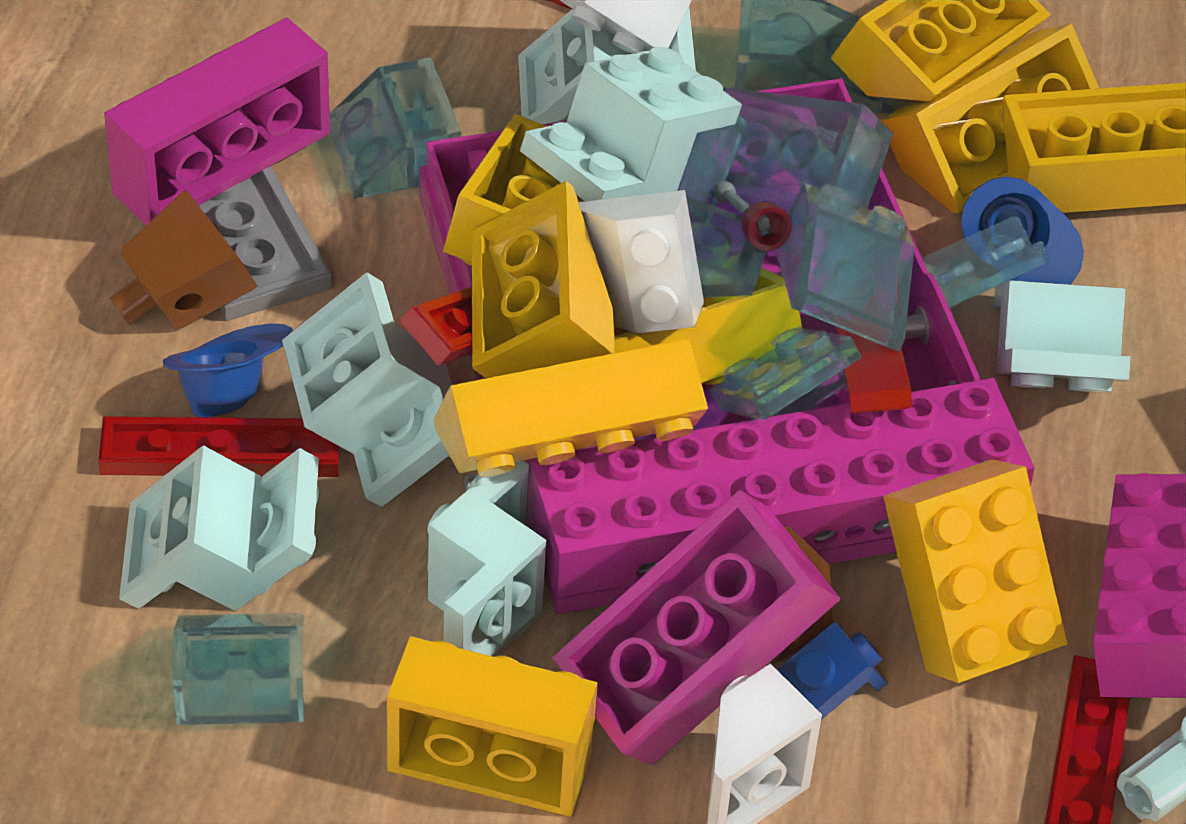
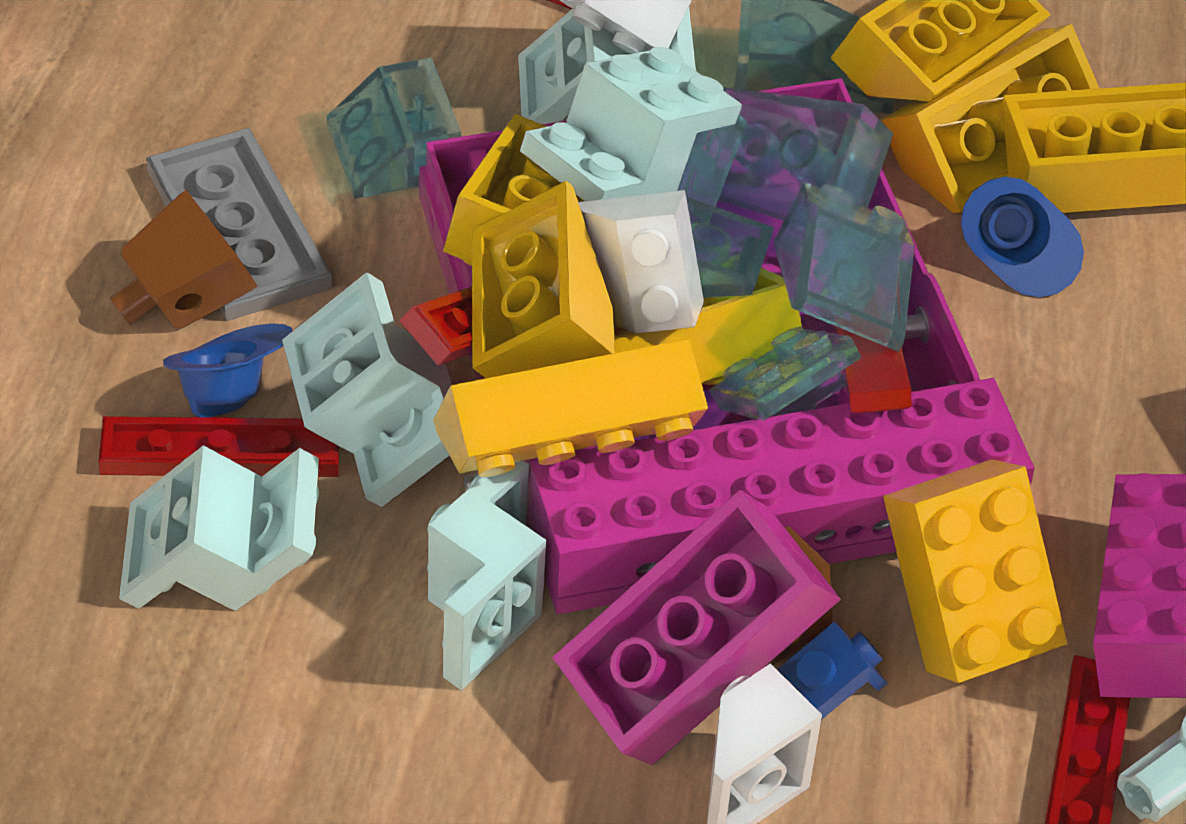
(219, 120): dark pink brick -> none
(238, 668): clear light blue slope -> none
(490, 725): yellow brick -> none
(757, 218): dark red hinge -> none
(984, 260): clear light blue bracket -> none
(1061, 335): light aqua bracket -> none

